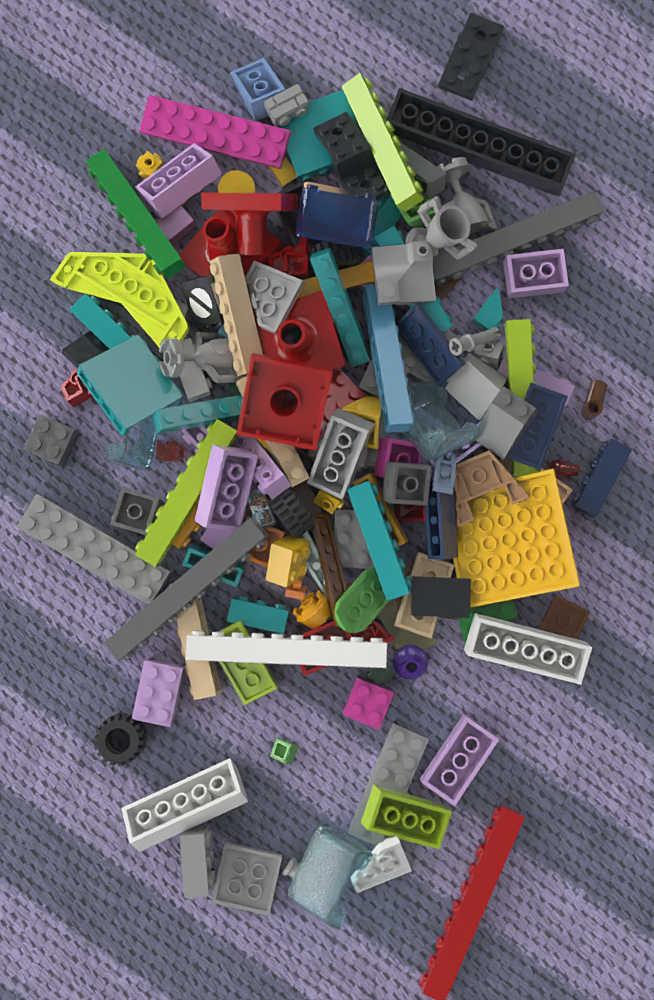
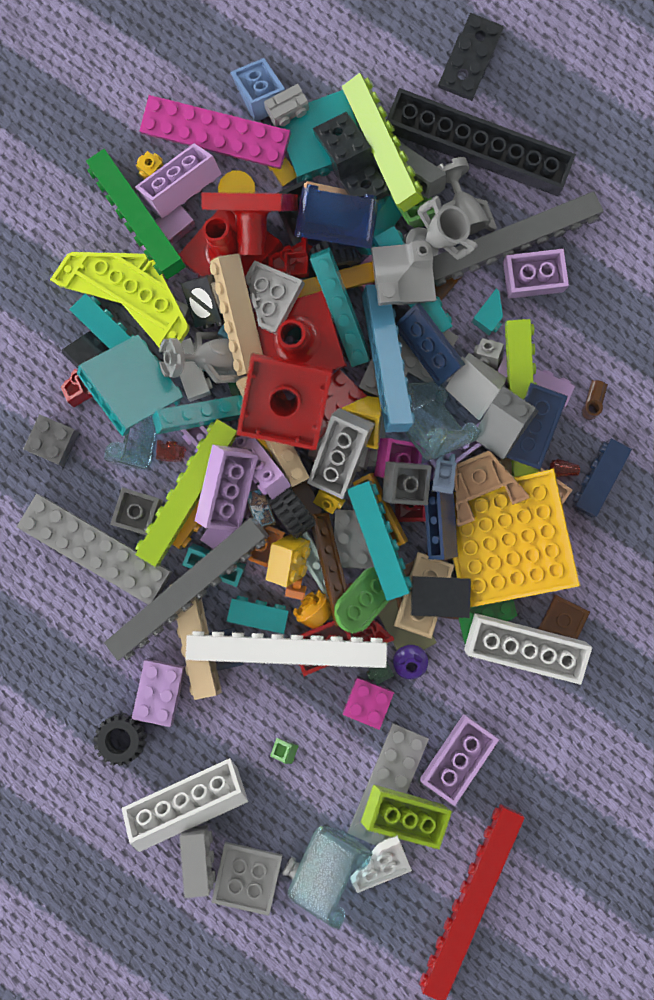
(248, 678): lime tile -> none
(469, 342): light grey pin -> none

